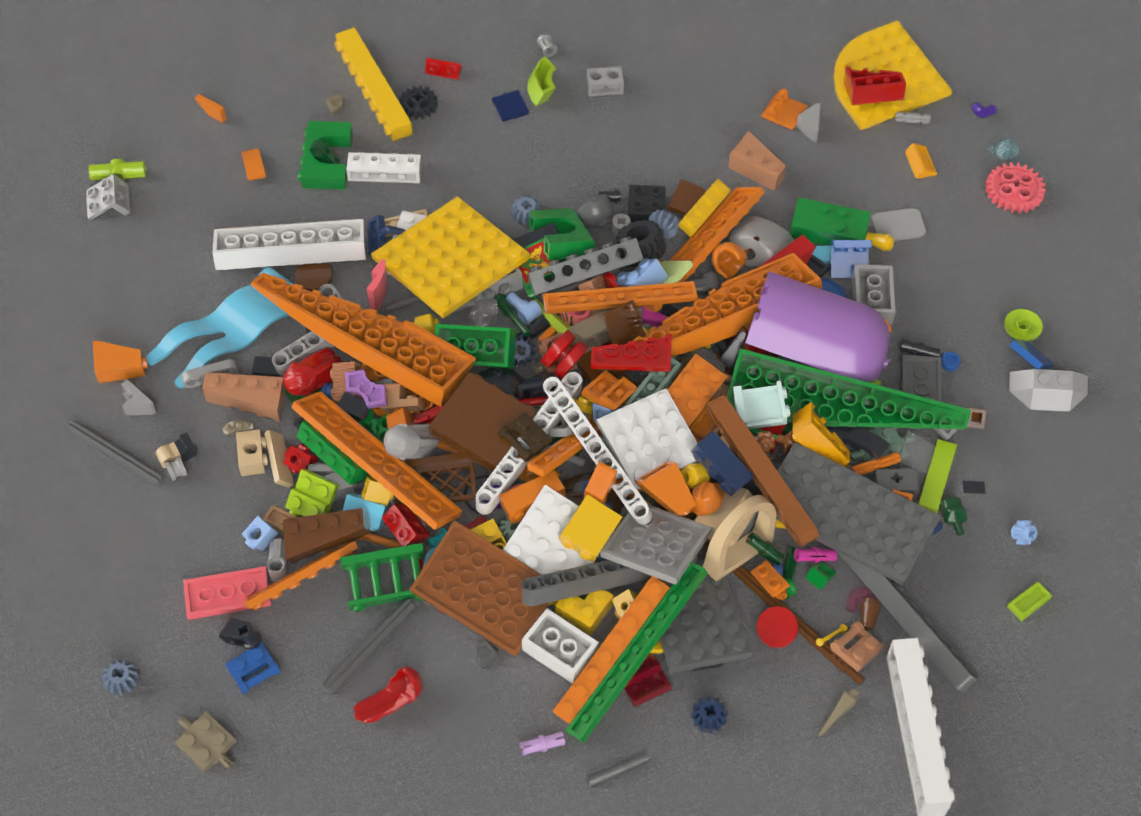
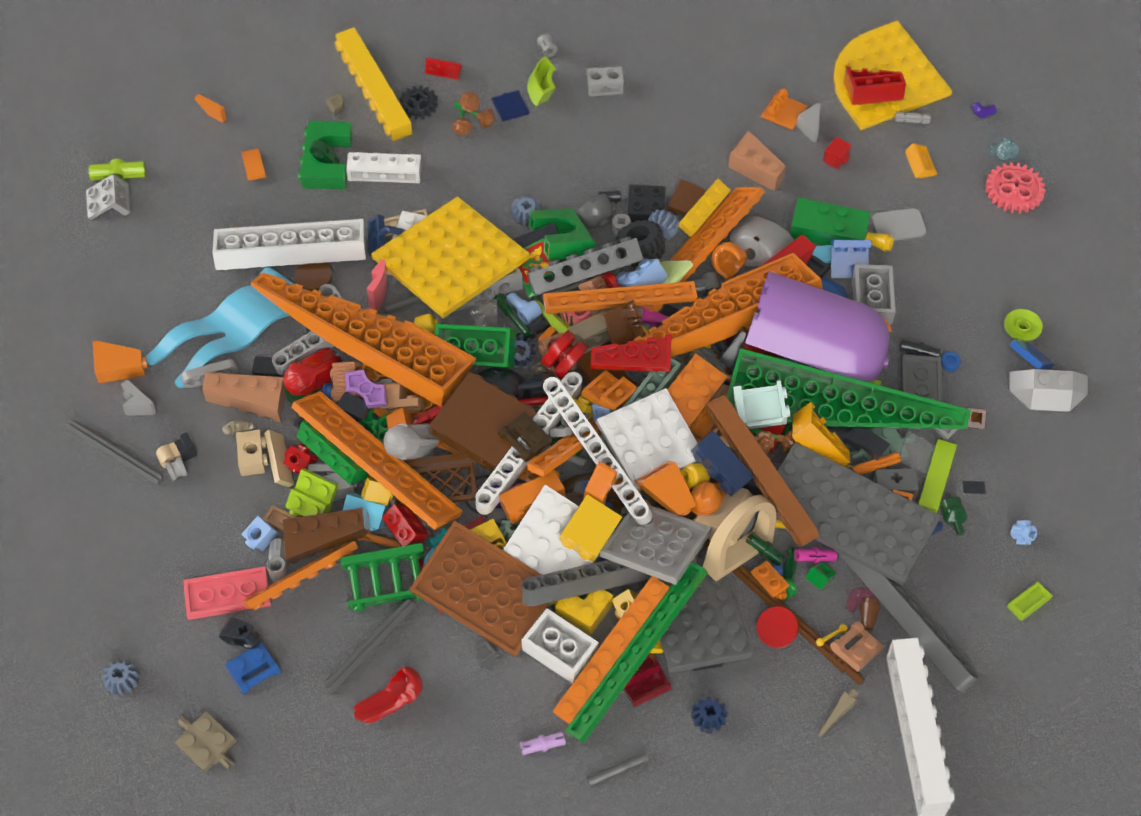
(467, 104): none -> dark orange plant
(837, 153): none -> red brick

